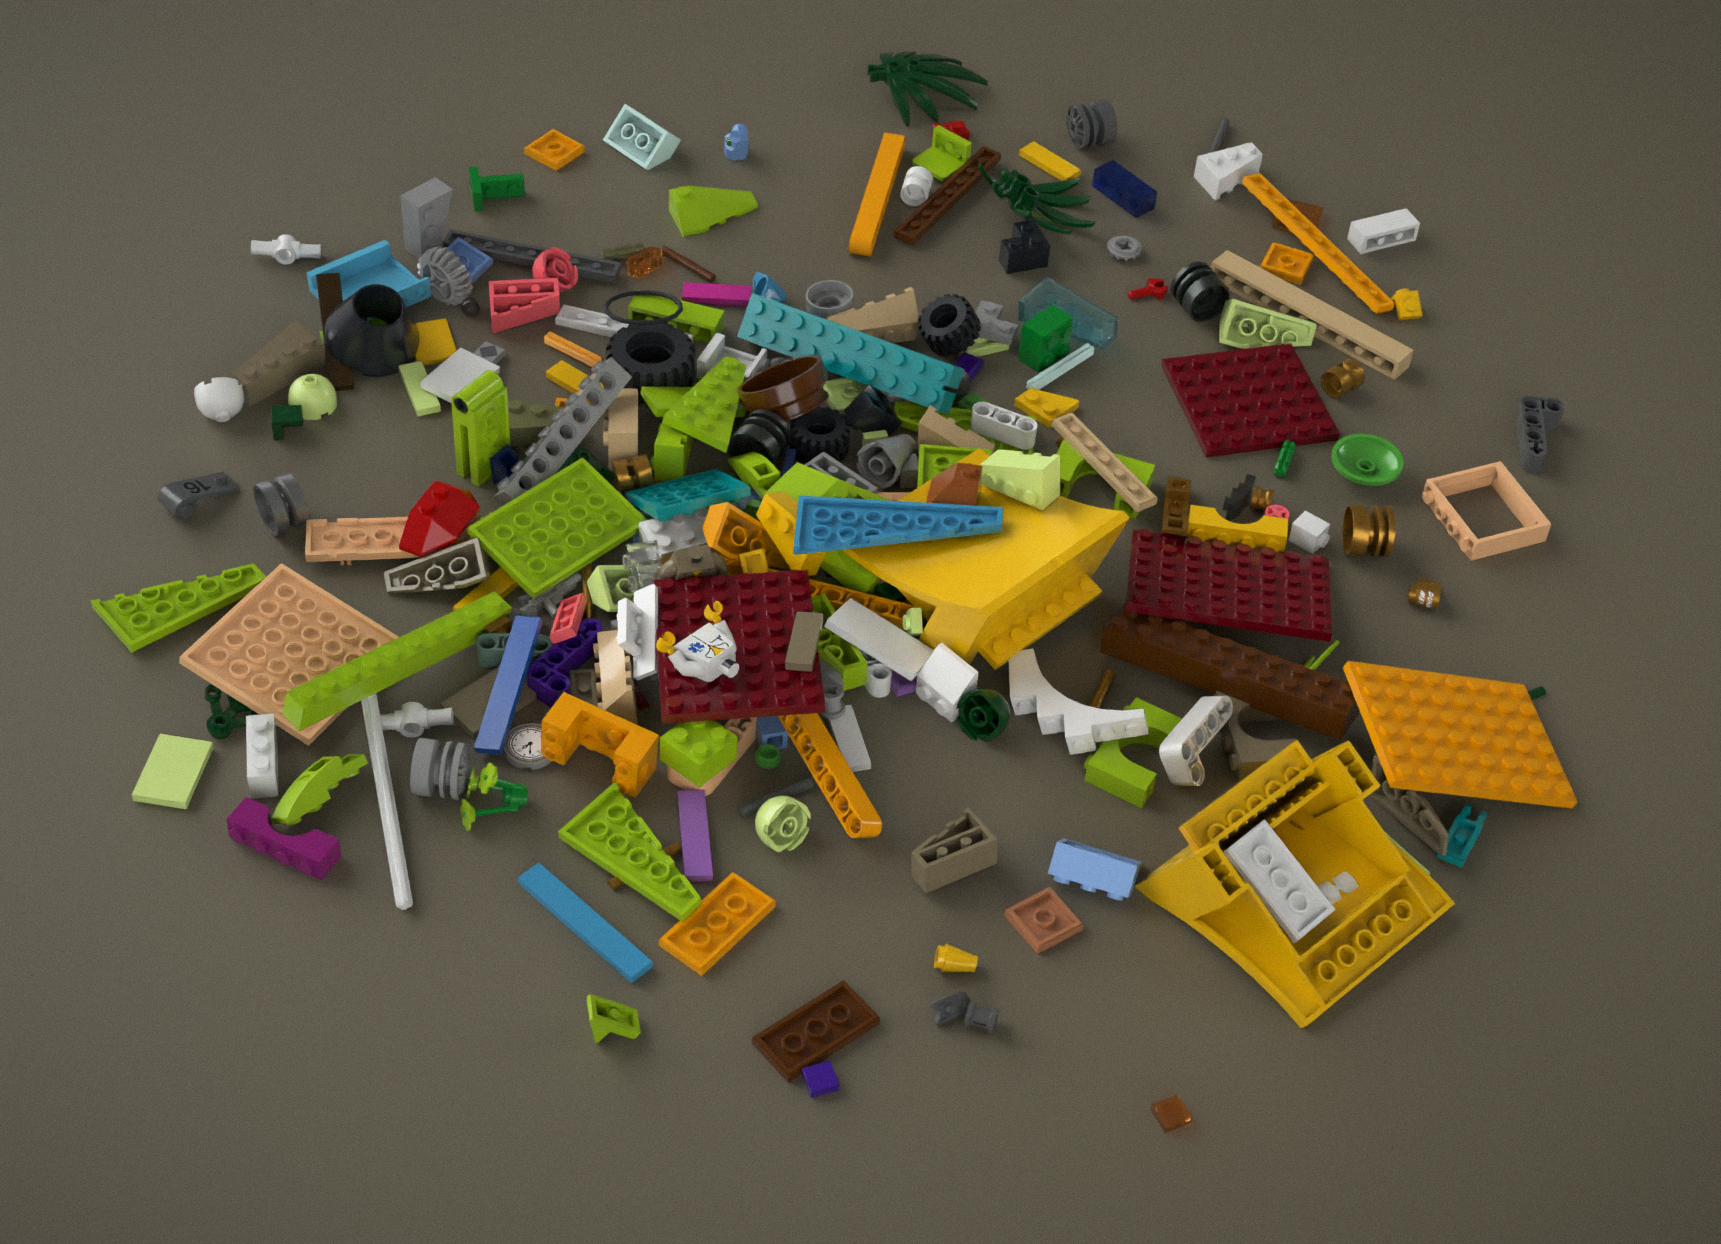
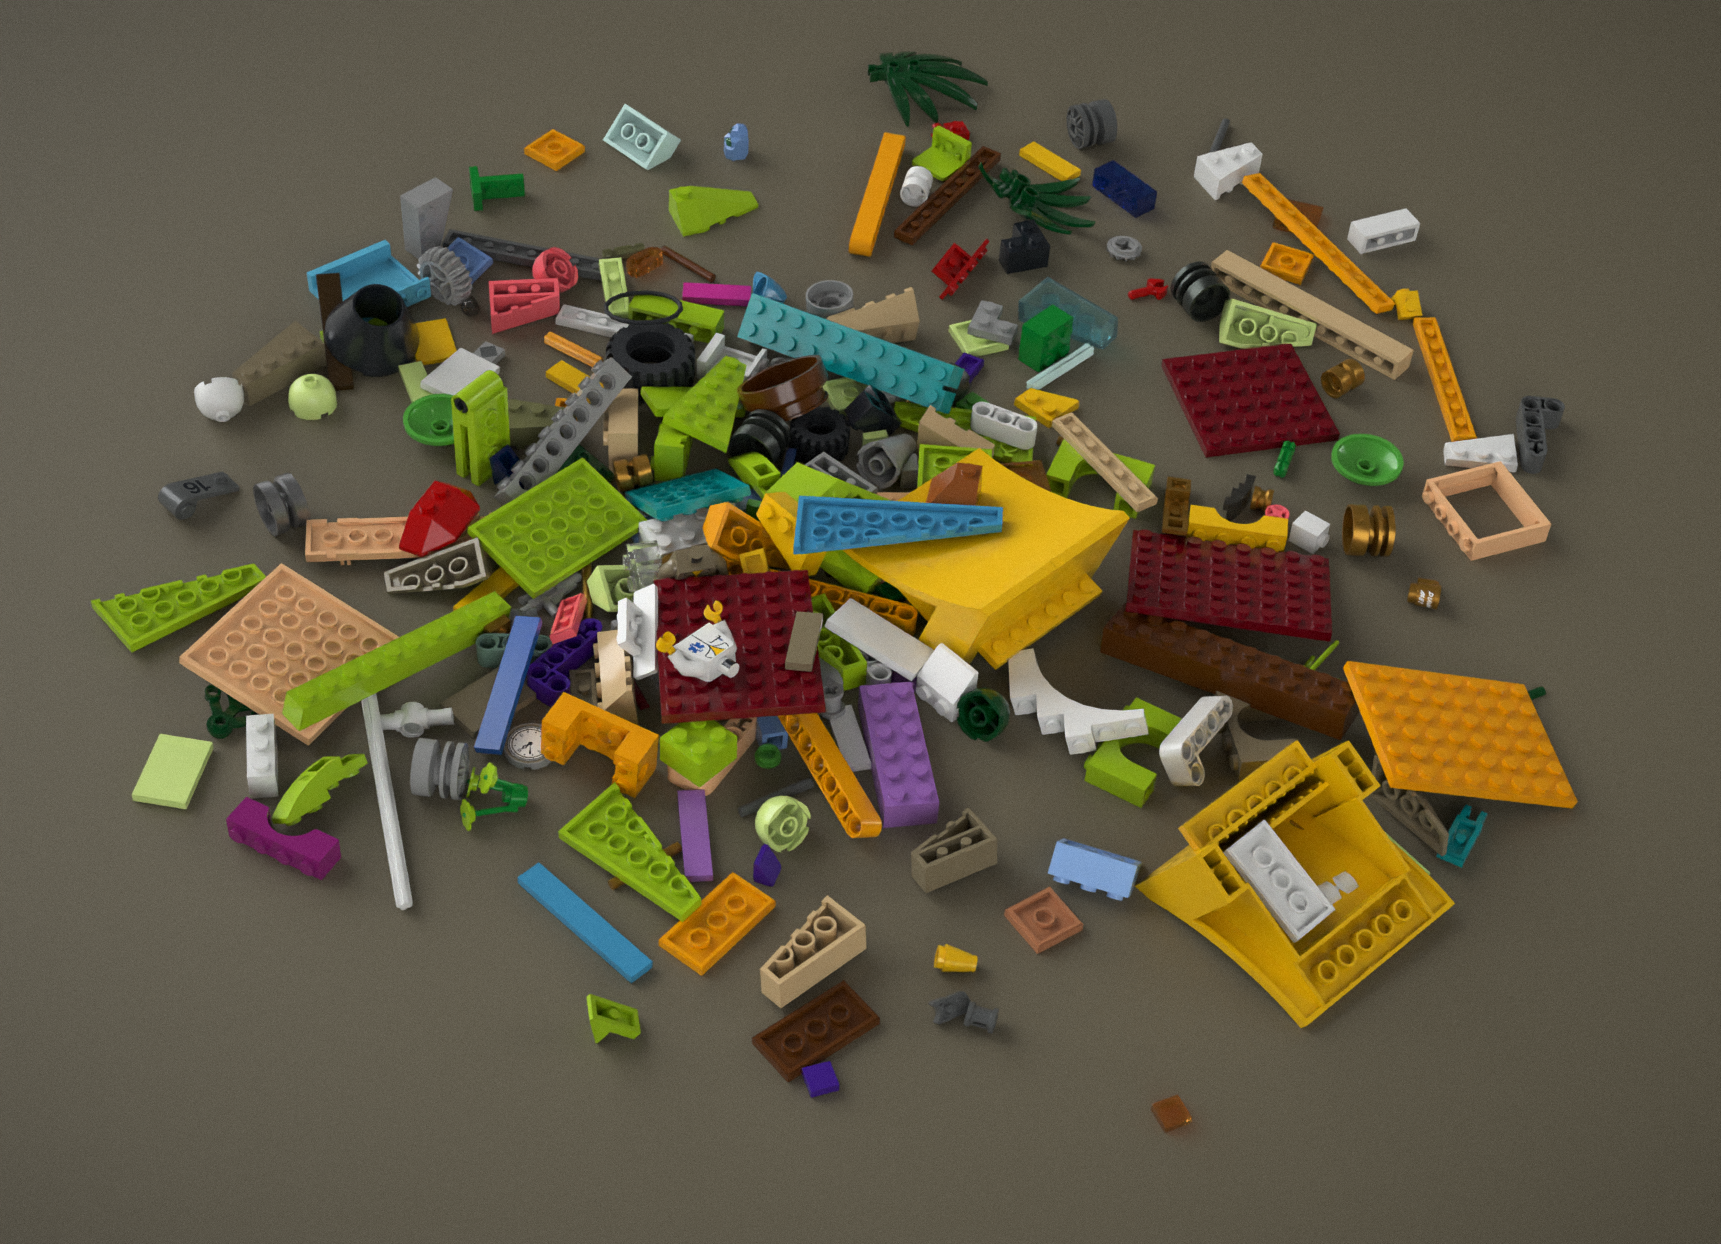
(285, 249): white pin -> none
(285, 417): dark green panel -> none
(430, 420): none -> bright green dish
(613, 284): none -> yellowish green tile
(766, 867): none -> dark purple slope
(814, 952): none -> tan wedge
(898, 755): none -> medium lavender brick
(913, 621): yellowish green plate -> none
(936, 327): black tyre -> none
(954, 265): none -> red bracket
(1023, 477): yellowish green wedge -> none
(1103, 688): pearl gold bar -> none
(1443, 379): none -> light orange tile
(1482, 452): none -> white wing

